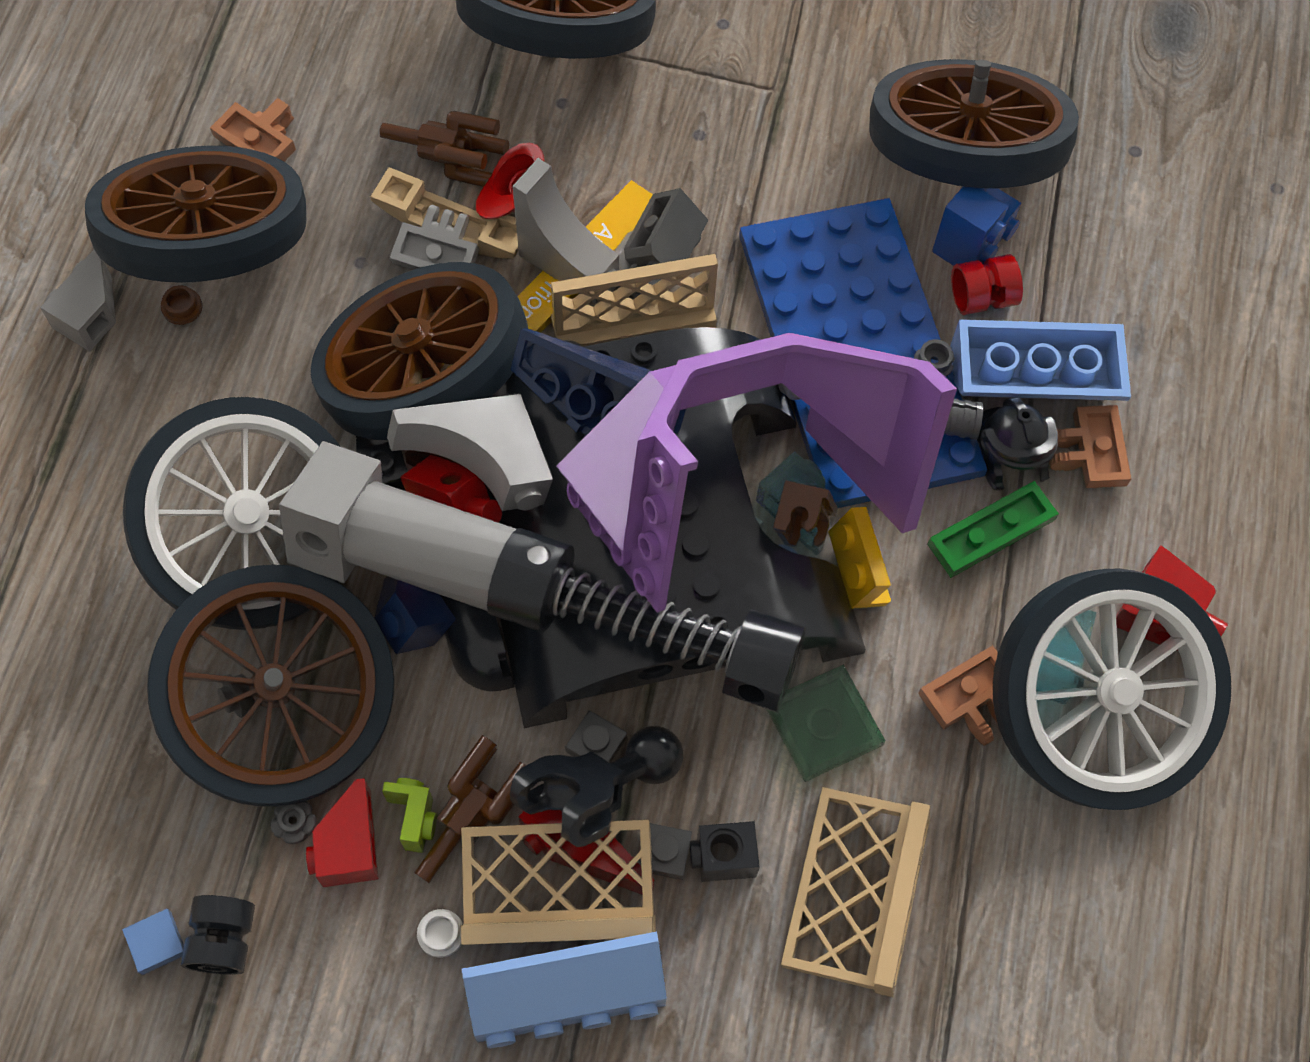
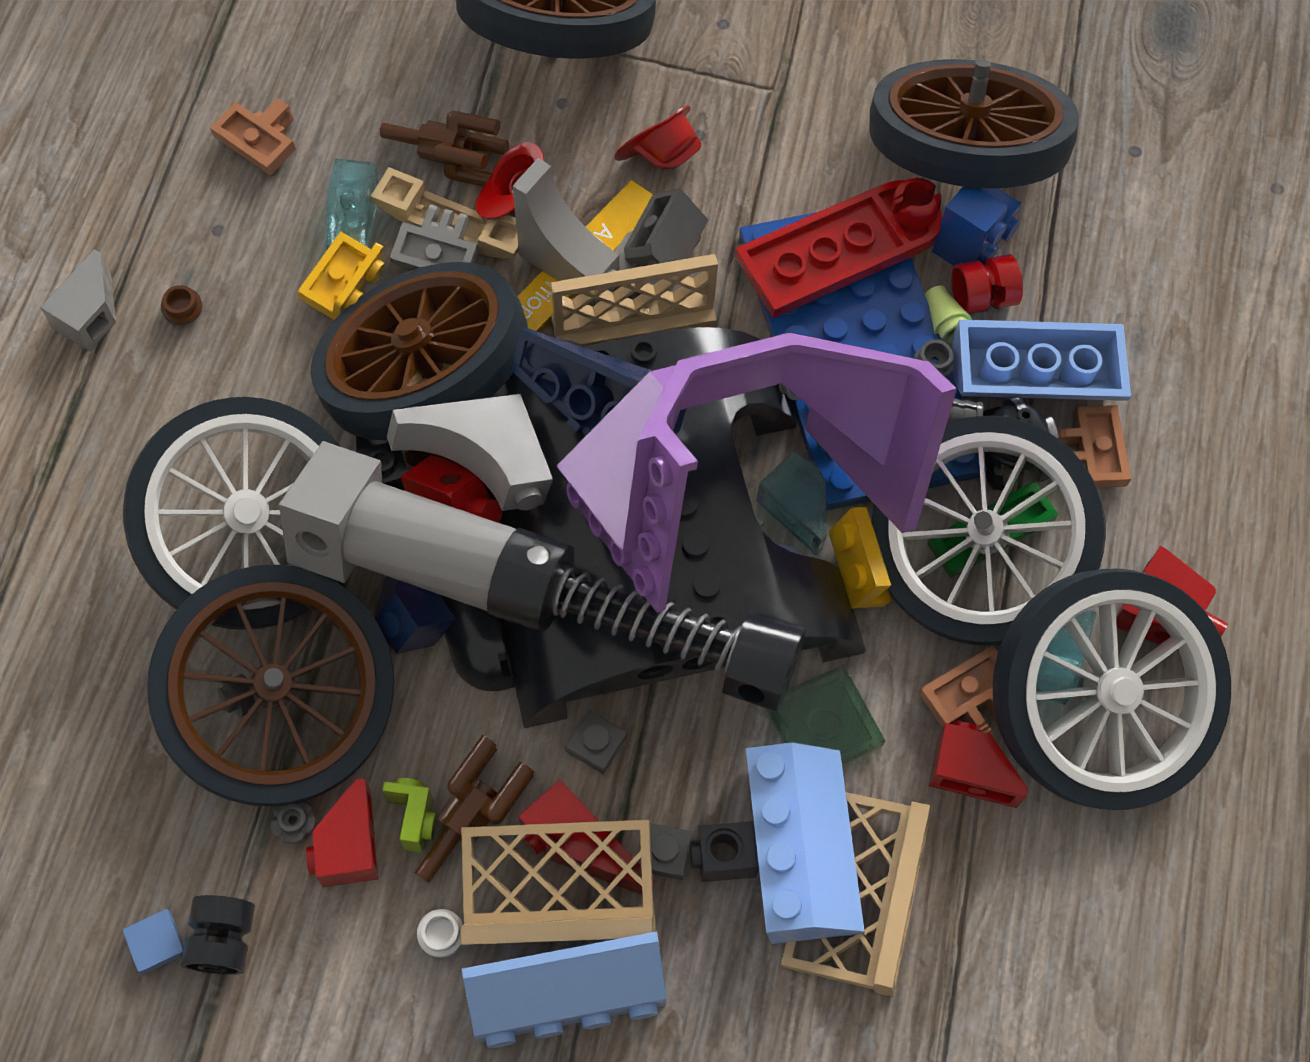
(196, 213): wheel -> none
(341, 275): none -> yellow bracket
(350, 200): none -> clear light blue slope
(591, 787): black piece -> none
(665, 143): none -> red piece
(803, 843): none -> light blue slope
(804, 508): reddish brown hinge -> none
(842, 243): none -> red plate
(944, 312): none -> yellowish green cone
(975, 766): none -> red slope
(988, 530): none -> wheel

